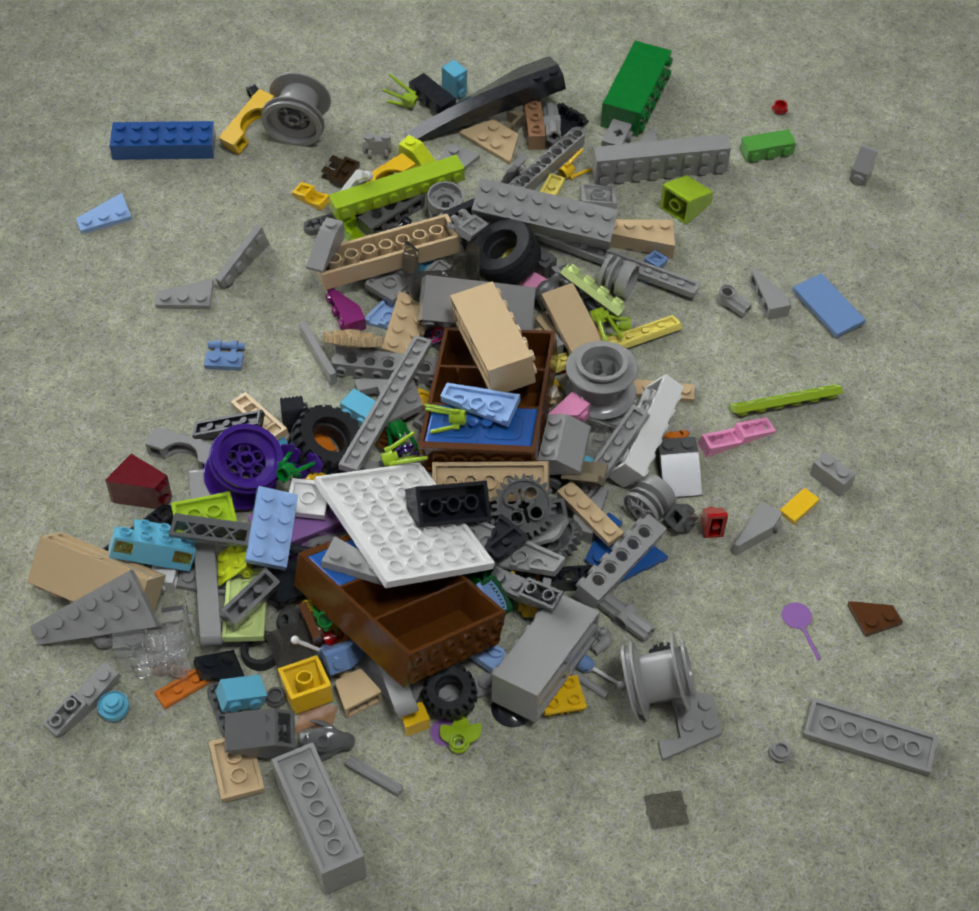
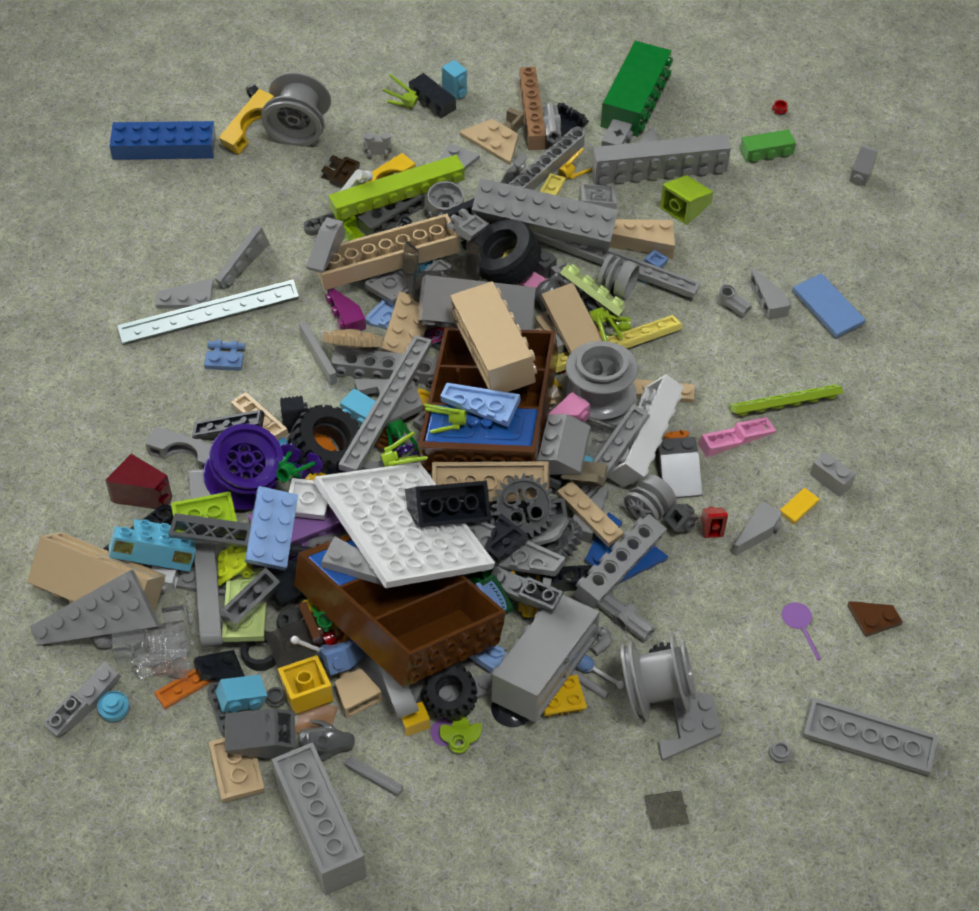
(105, 215): light blue wing -> none
(207, 311): none -> light aqua plate
(309, 195): yellow slope -> none
(415, 151): neon yellow slope -> none
(508, 92): black wedge -> none

